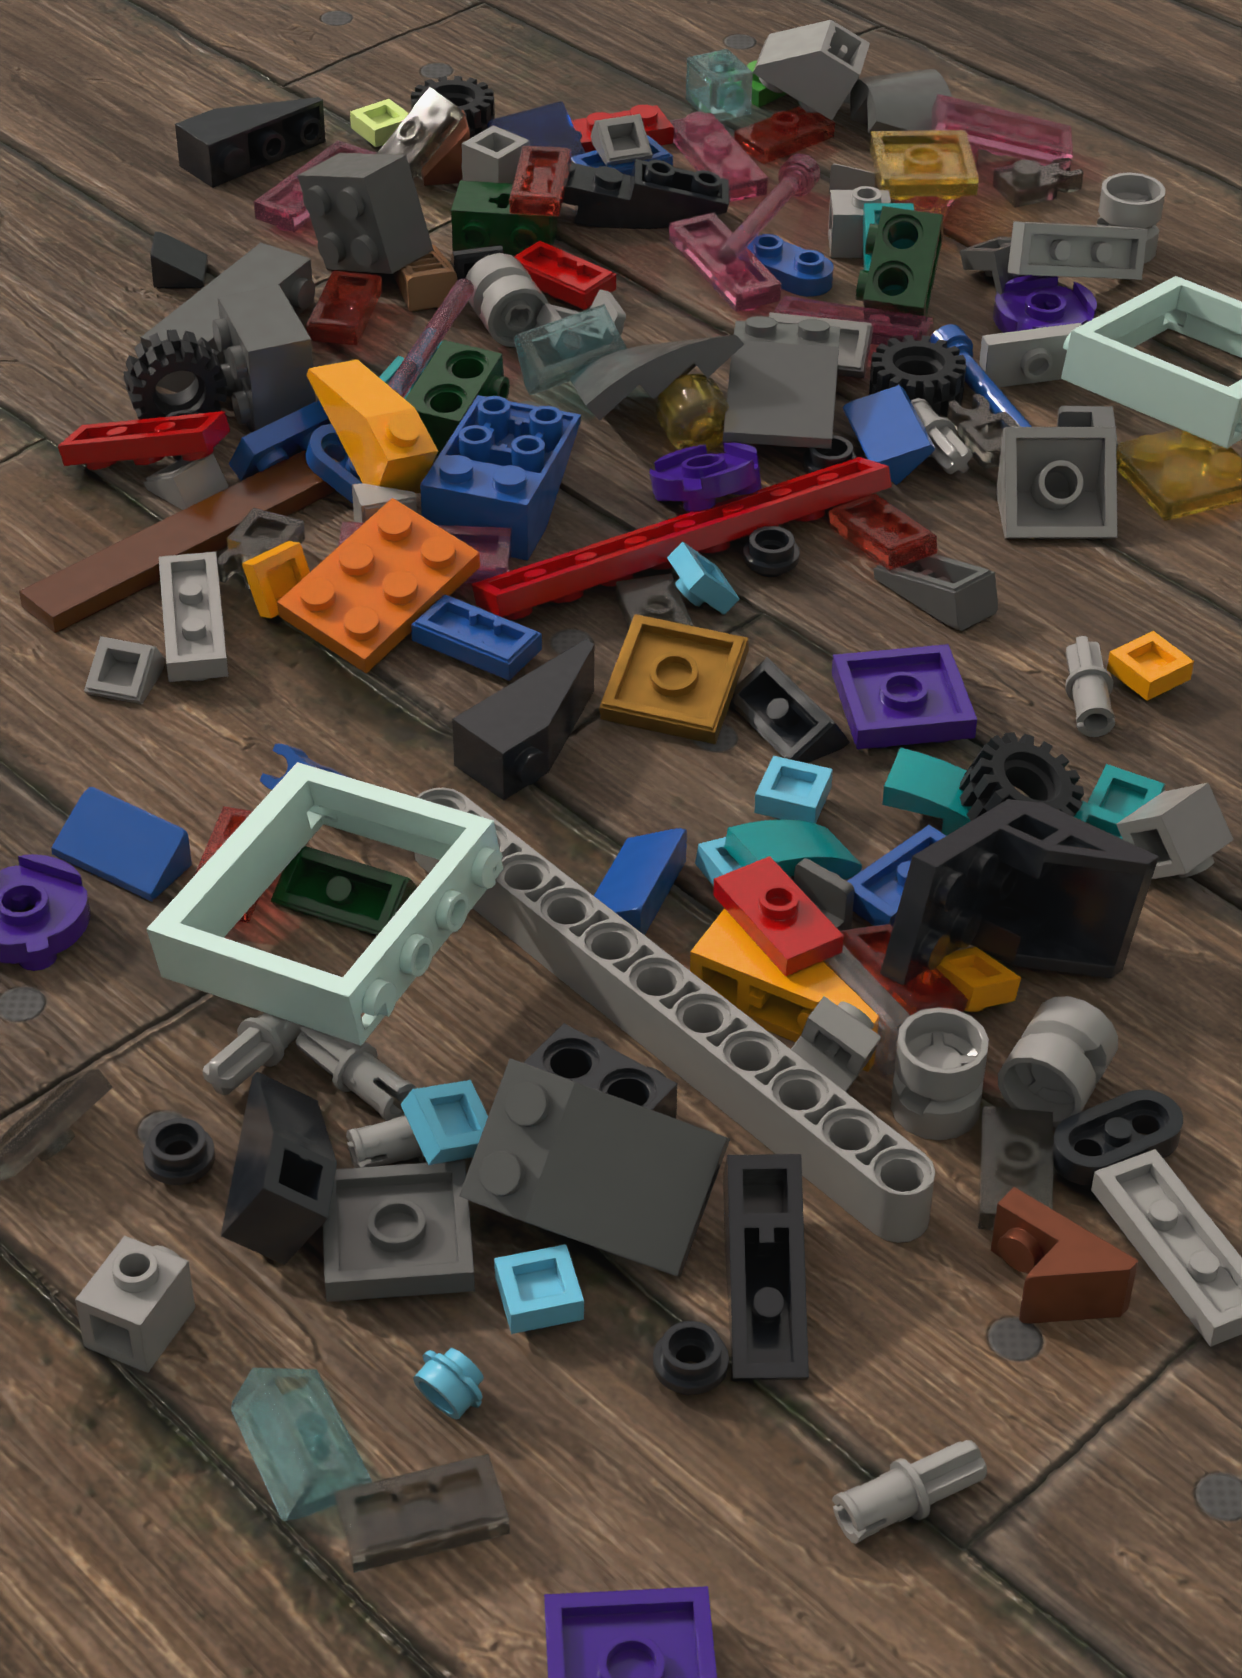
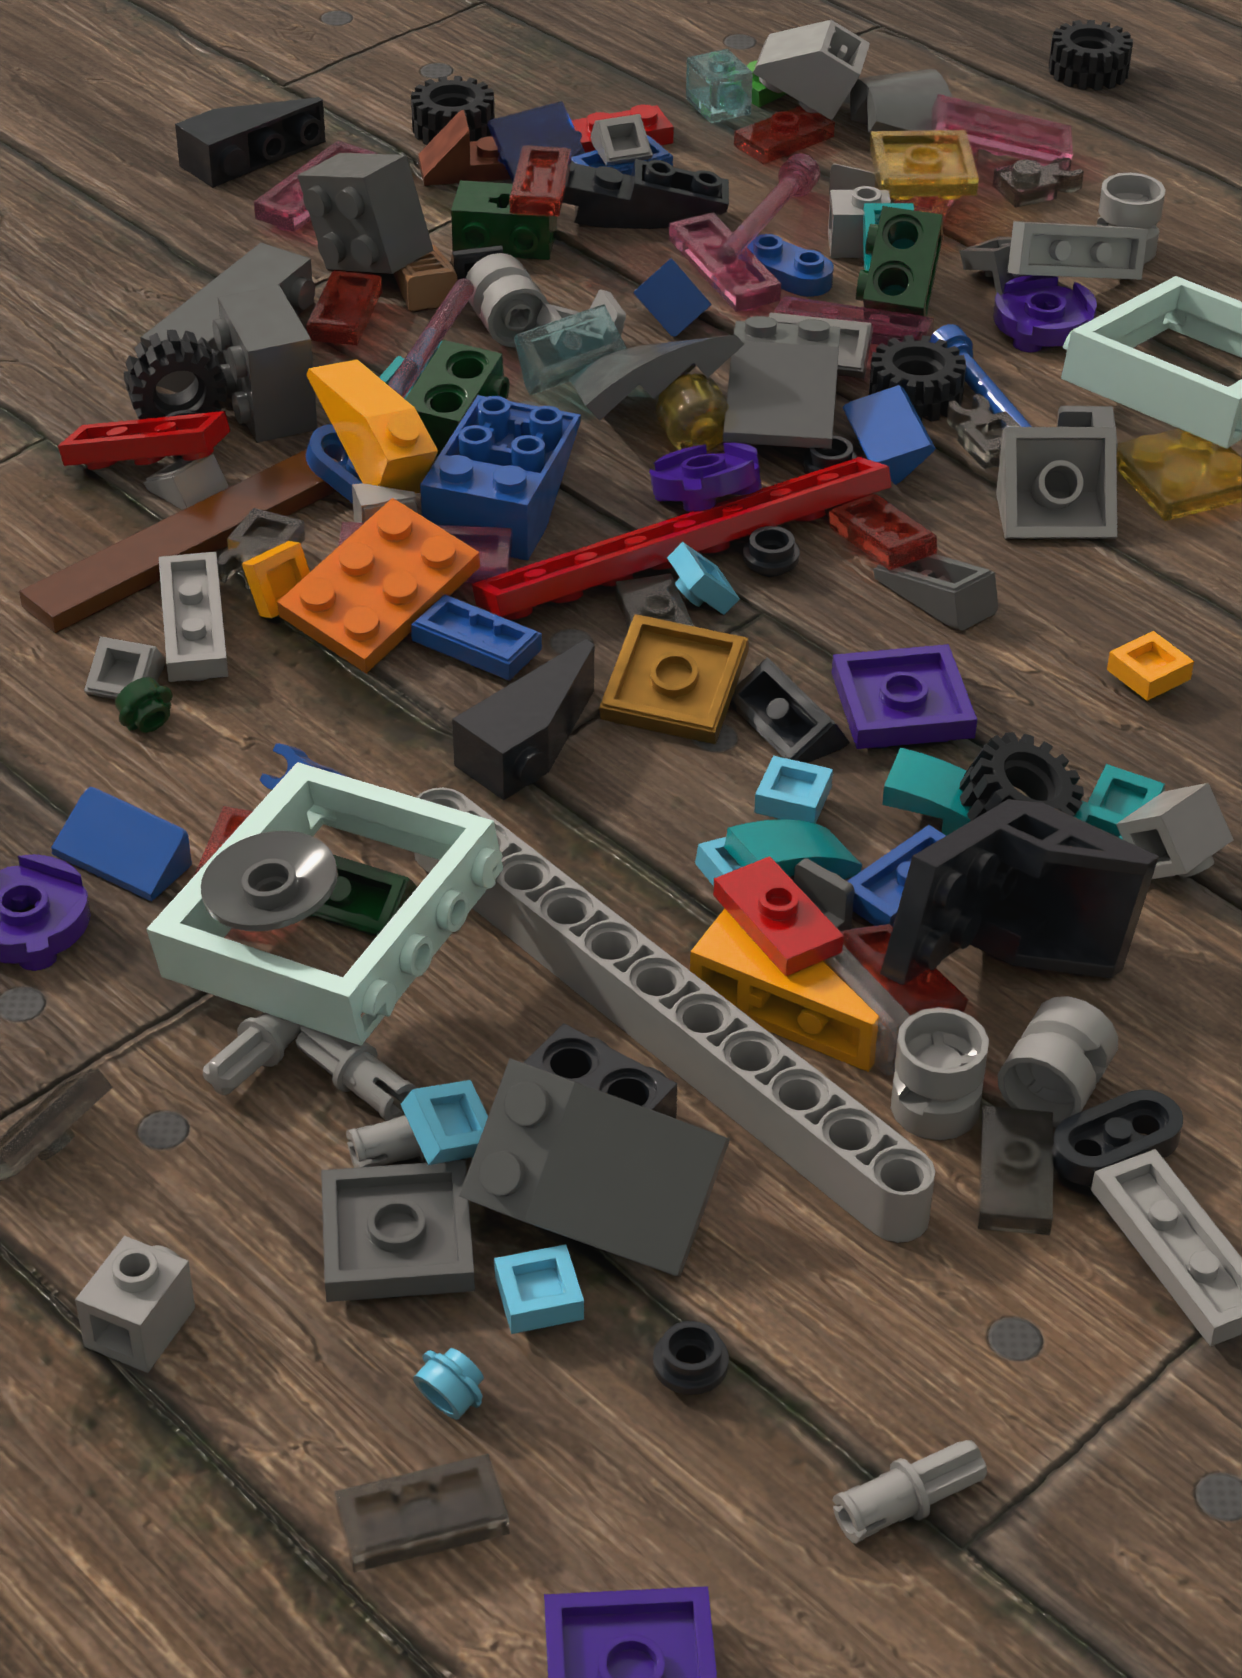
(144, 705): none -> dark green plate
(176, 263): black slope -> none
(178, 1152): black plate -> none
(269, 881): none -> dark grey dish
(277, 440): blue plate -> none
(280, 1172): black slope -> none
(296, 1439): clear light blue slope -> none
(377, 121): yellowish green plate -> none
(423, 130): clear smoke plate -> none
(492, 156): light grey brick -> none
(565, 275): red plate -> none
(643, 876): blue slope -> none
(672, 298): none -> blue panel
(713, 149): clear pink plate -> none
(765, 1266): black slope -> none
(837, 1041): light grey bracket -> none
(950, 450): light grey axle -> none
(980, 978): light orange plate -> none
(1025, 355): light grey plate -> none
(1066, 1265): copper slope -> none
(1089, 688): light grey axle -> none
(1090, 55): none -> black tyre

